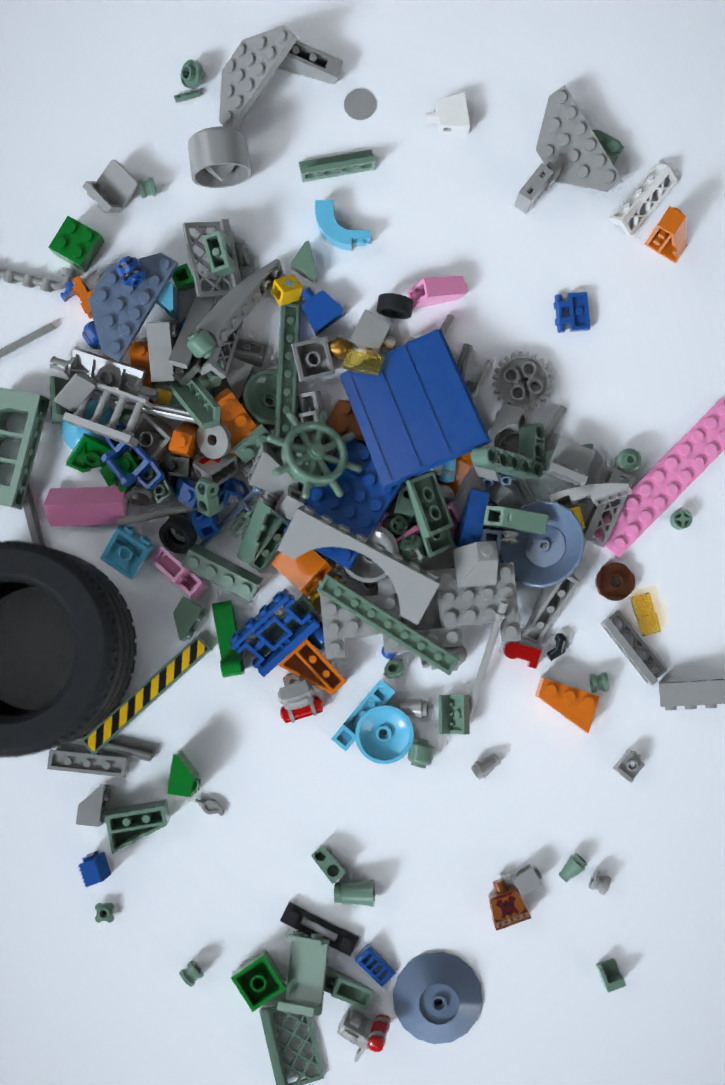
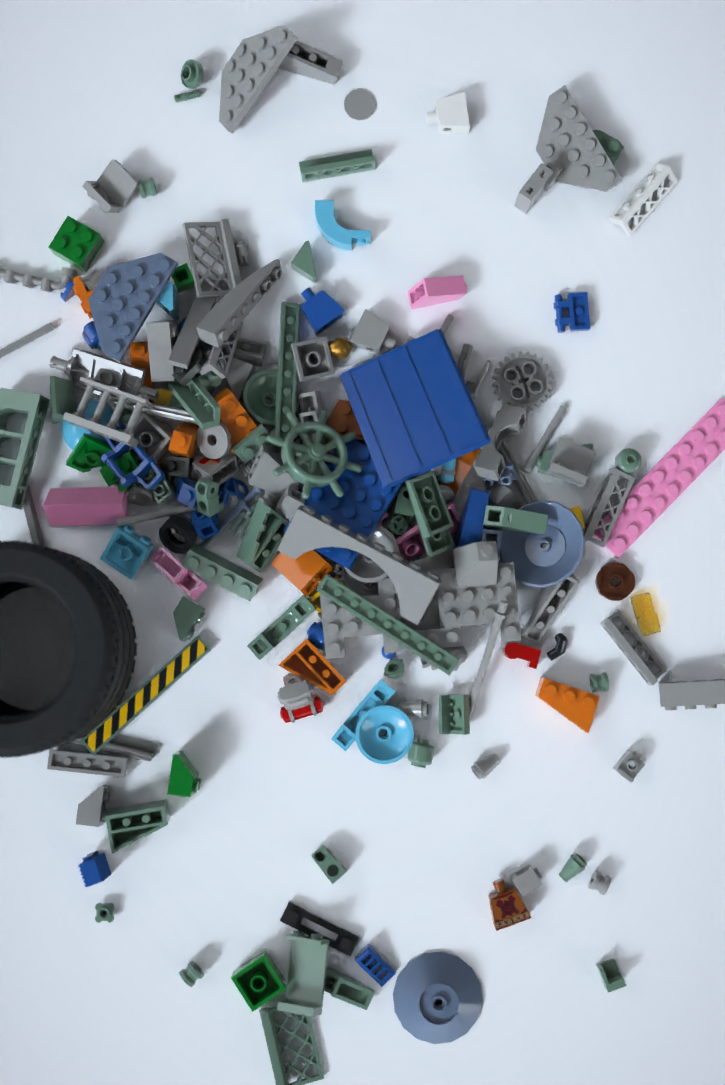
(75, 391): light grey slope -> none
(130, 271): blue head -> none
(201, 343): sand green head -> none
(210, 806): light grey piece -> none
(218, 157): light grey piece -> none
(219, 253): sand green brick -> none
(225, 623): green beam -> none
(285, 642): blue fence -> none
(286, 290): yellow brick -> none
(355, 892): sand green plant -> none
(363, 363): clear yellow slope -> none
(364, 1031): light grey piece -> none
(394, 306): black tyre -> none
(412, 548): sand green head -> none
(510, 537): light grey bush -> none
(525, 464): sand green beam -> none
(597, 493): light grey slope -> none
(669, 235): orange wedge -> none
(685, 519): sand green wheel -> none

